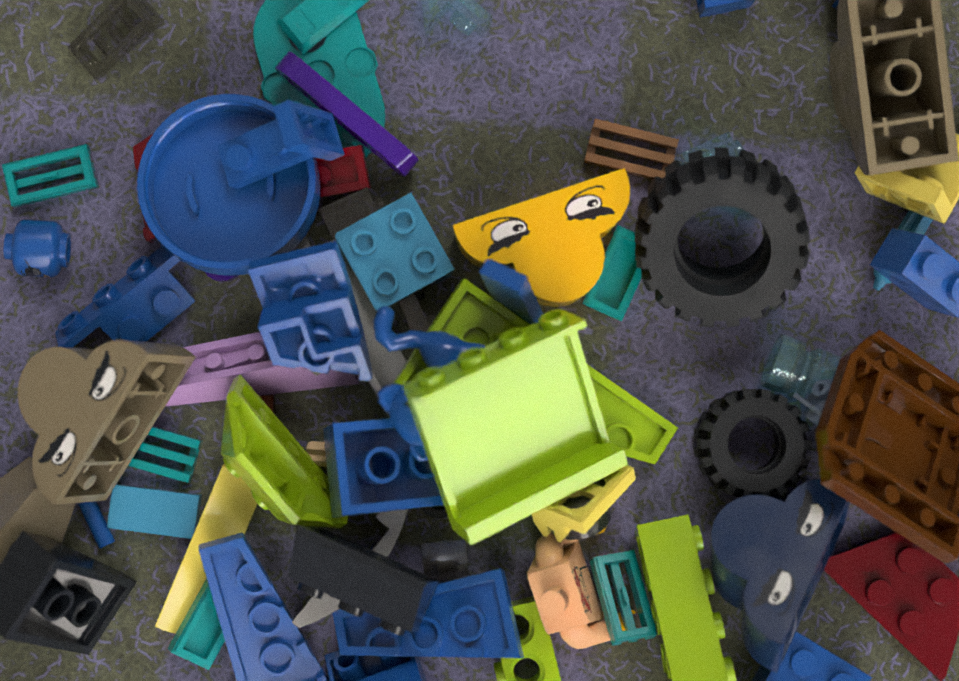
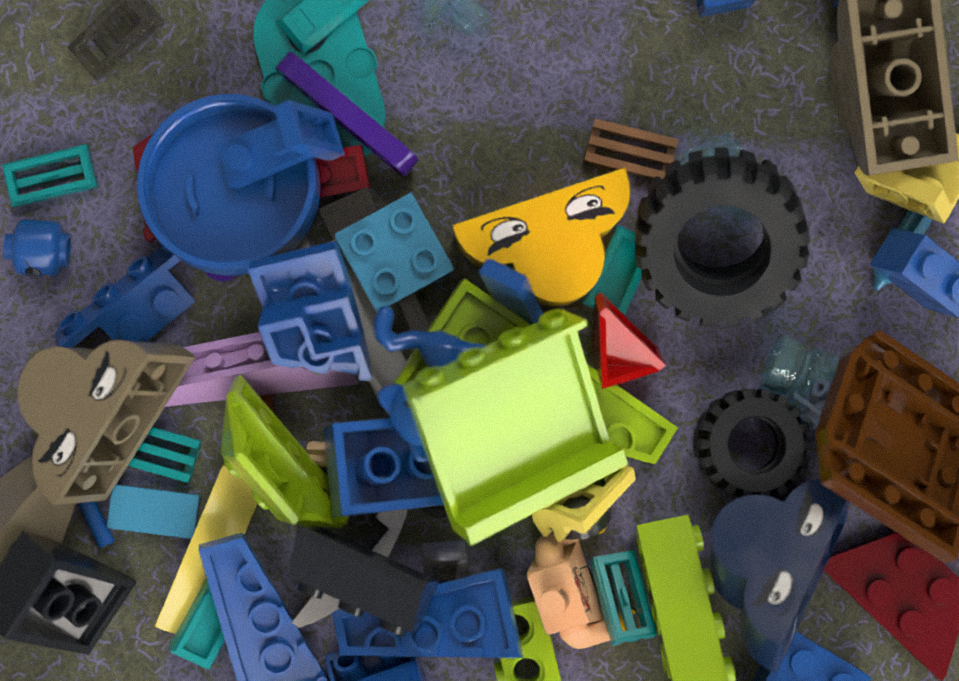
(620, 347): none -> red slope

